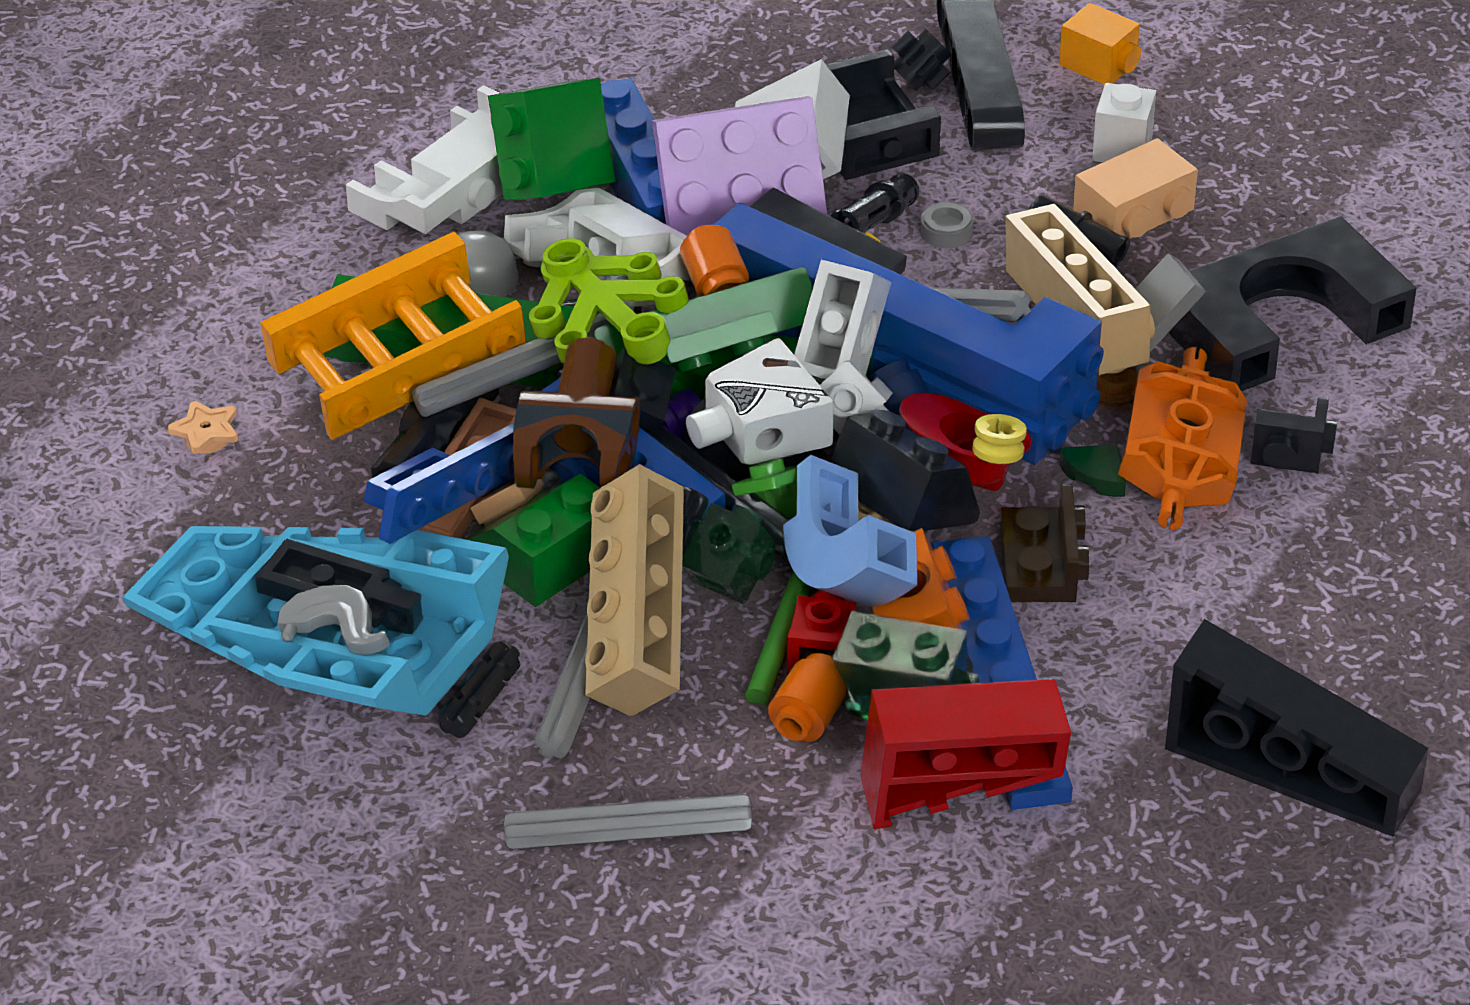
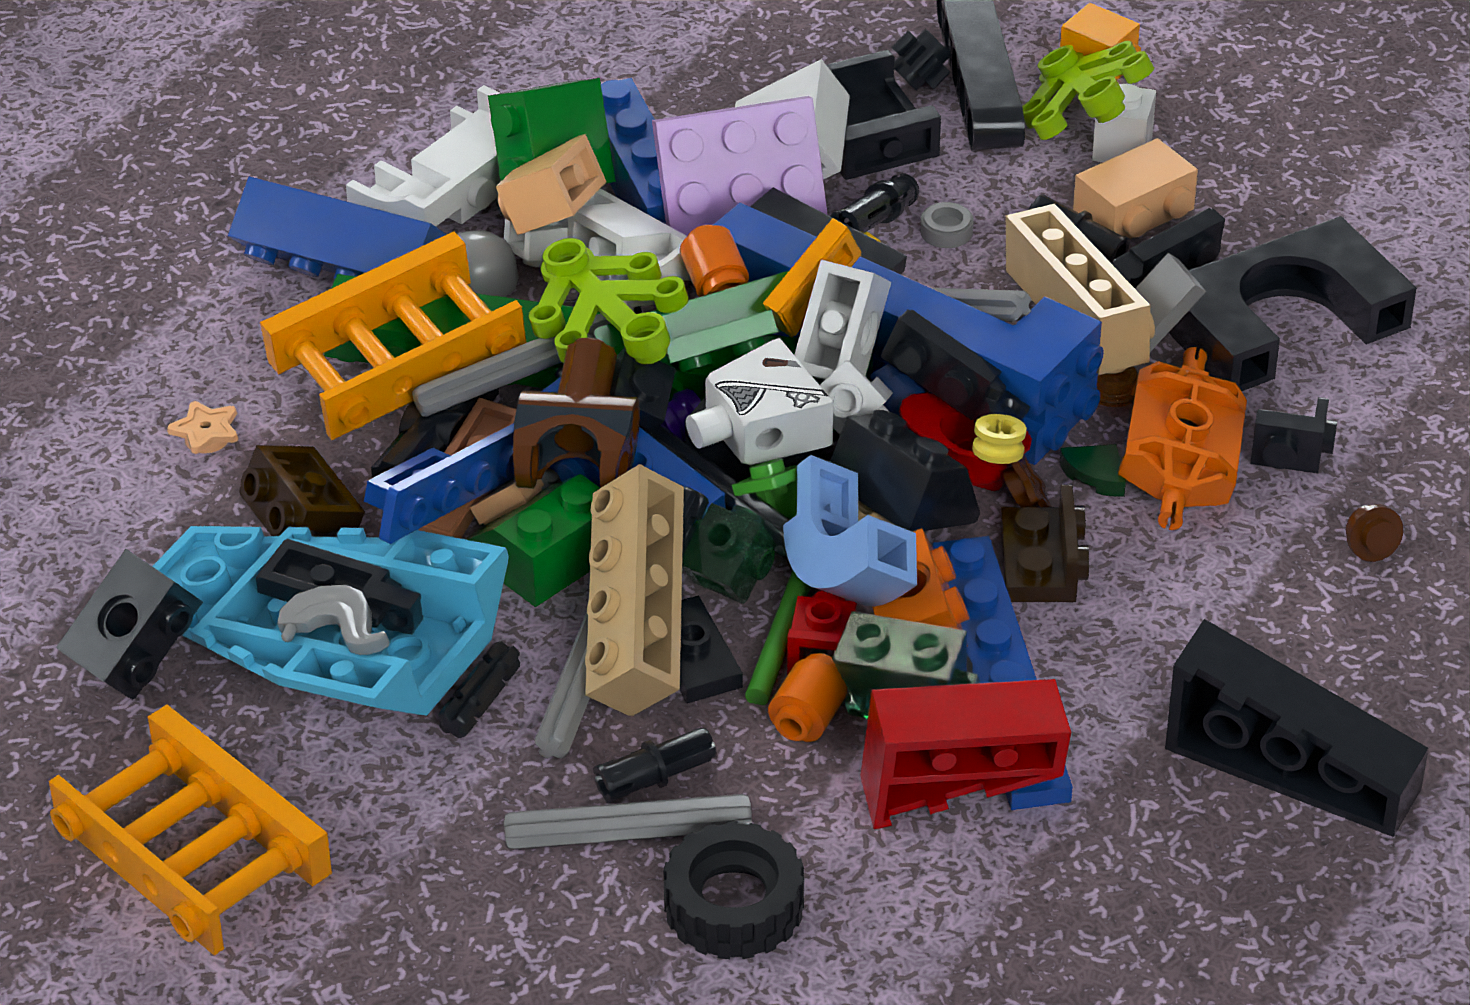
(126, 598): none -> black brick
(211, 780): none -> light orange fence
(297, 490): none -> dark brown bracket
(321, 231): none -> blue brick
(550, 186): none -> light nougat slope
(653, 764): none -> black axle
(705, 659): none -> black plate
(733, 929): none -> black tyre
(792, 294): none -> light orange tile
(949, 369): none -> black hinge
(1026, 484): none -> reddish brown plate
(1088, 77): none -> lime plant
(1191, 241): none -> black hinge
(1374, 532): none -> reddish brown plate

